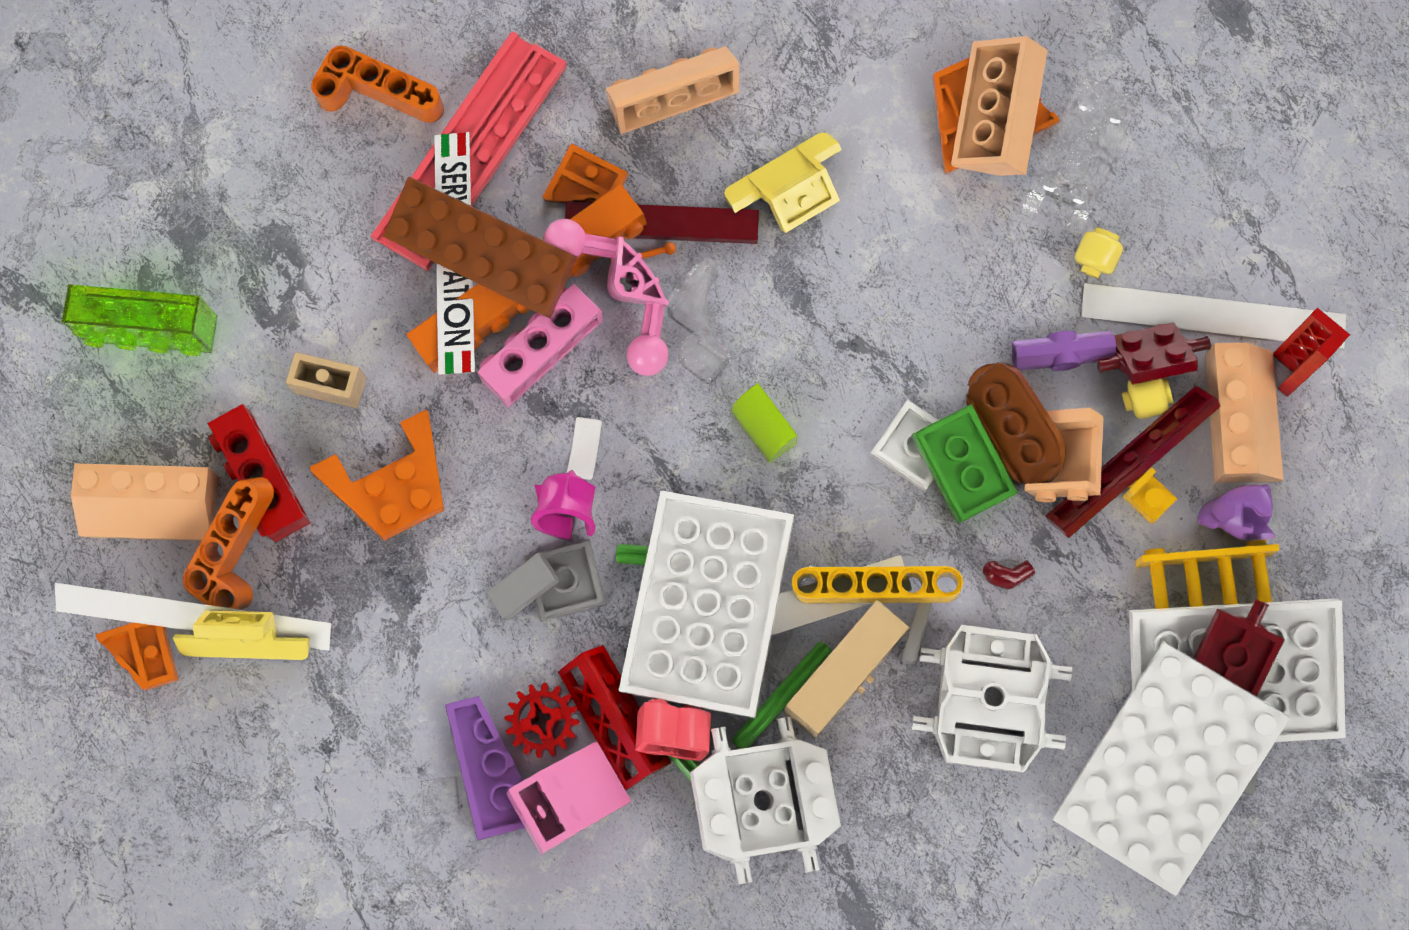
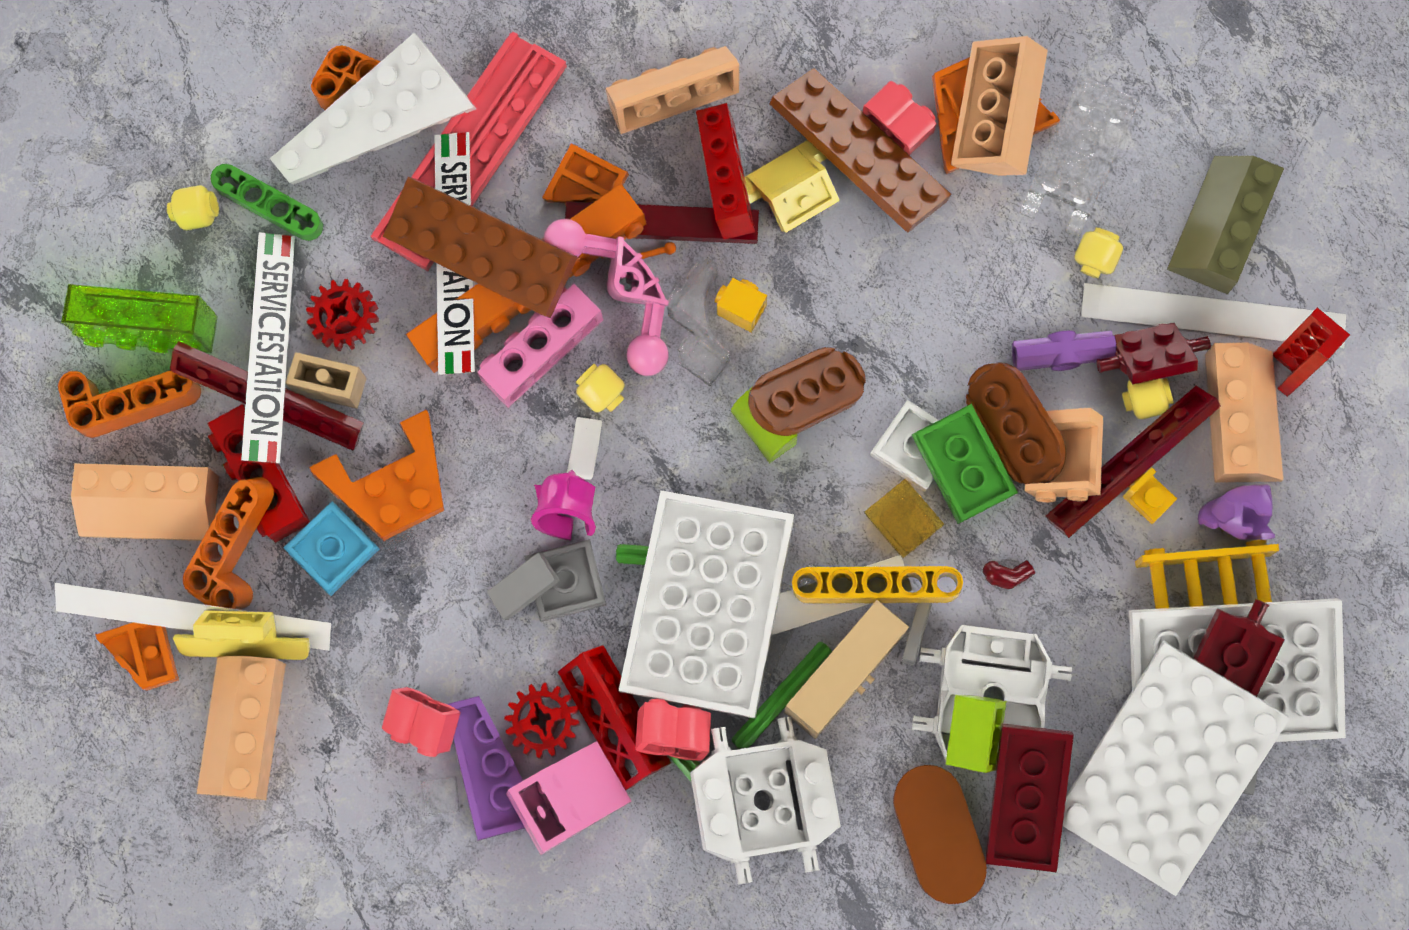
(132, 396): none -> orange beam
(193, 207): none -> light yellow head
(241, 727): none -> light nougat slope
(265, 204): none -> bright green beam
(268, 349): none -> white sticker
(297, 408): none -> dark red tile
(331, 548): none -> medium azure plate
(342, 300): none -> red gear
(384, 107): none -> white wing
(420, 721): none -> coral brick
(600, 388): none -> light yellow head
(725, 171): none -> red brick
(741, 303): none -> yellow brick
(806, 391): none -> dark orange tile
(860, 149): none -> plate
(900, 116): none -> coral brick
(904, 518): none -> clear yellow piece
(939, 834): none -> dark orange tile
(975, 733): none -> lime brick
(1029, 797): none -> dark red plate
(1225, 220): none -> olive slope

